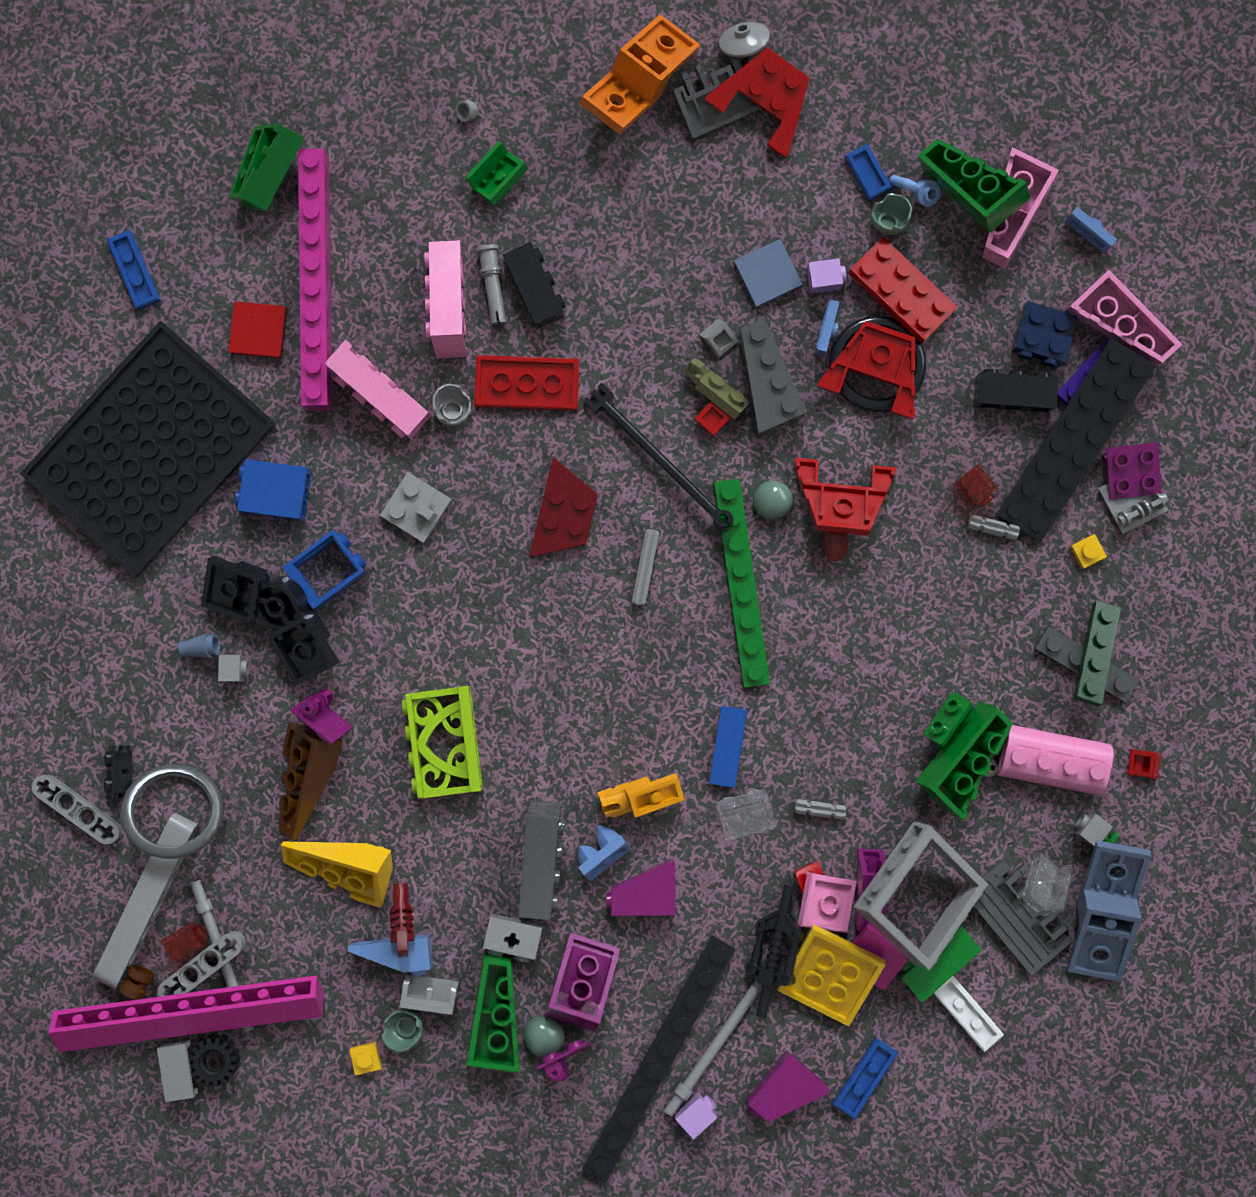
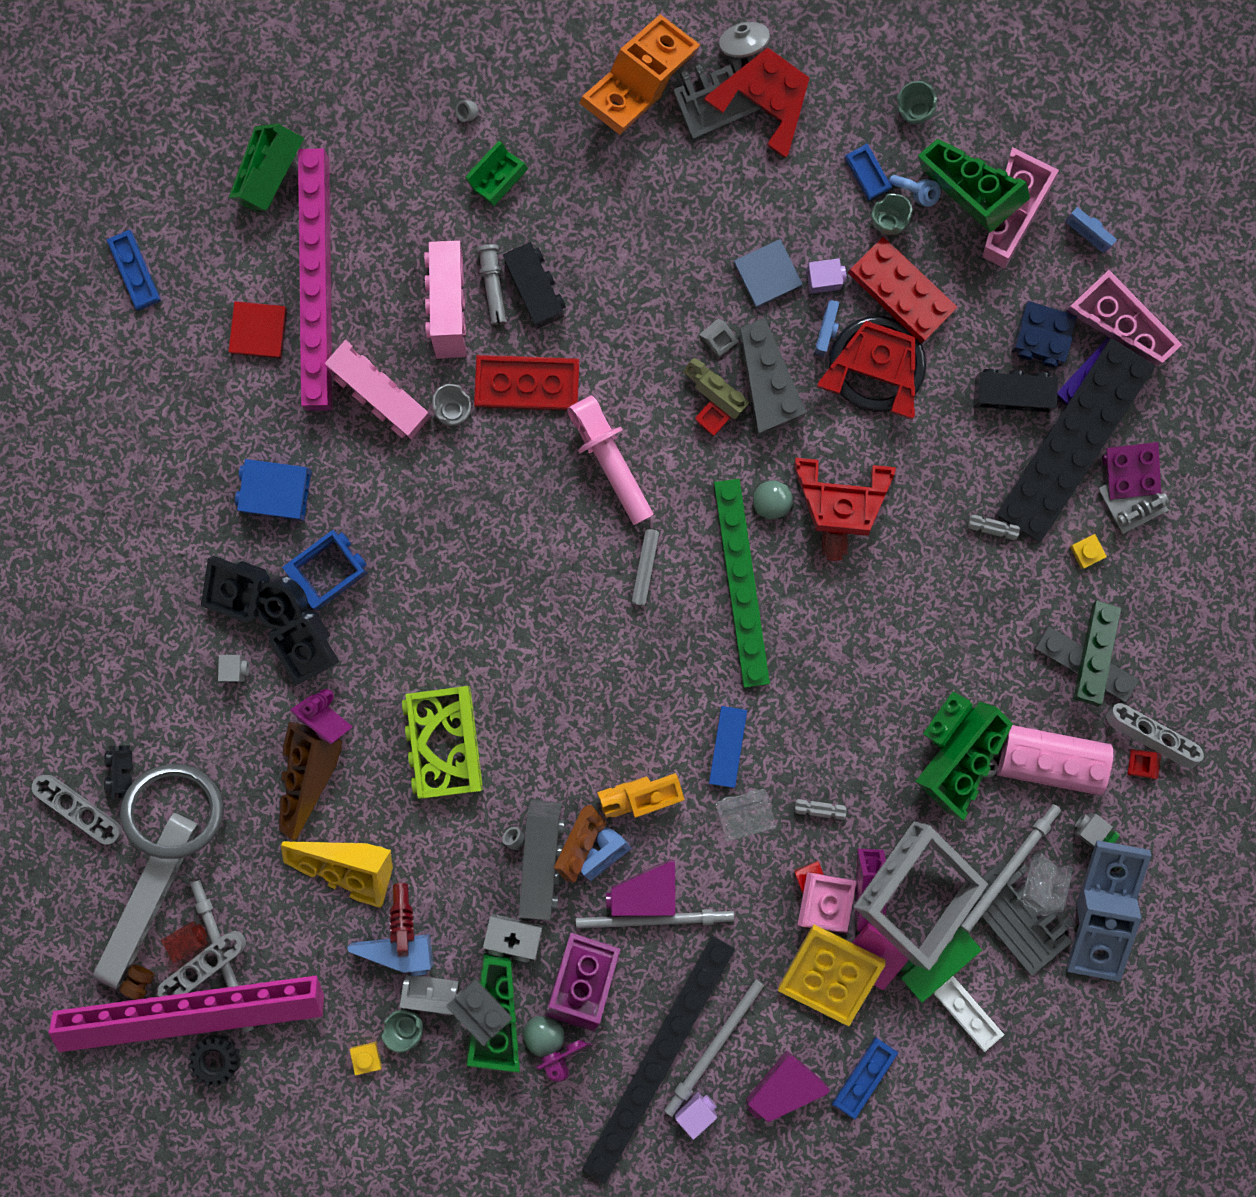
(148, 449): black plate -> none
(176, 1071): light grey hinge -> none
(201, 646): sand blue cone -> none
(416, 507): light grey hinge -> none
(479, 1011): none -> dark grey plate
(510, 834): none -> light grey hinge
(564, 512): dark red wing -> none
(579, 843): none -> dark orange plate
(600, 439): none -> bright pink piece
(602, 402): black hinge -> none
(706, 917): none -> light grey bar
(768, 976): black bar -> none
(917, 102): none -> sand green hair
(976, 486): clear red brick -> none
(1040, 829): none -> light grey bar
(1182, 749): none -> light grey beam

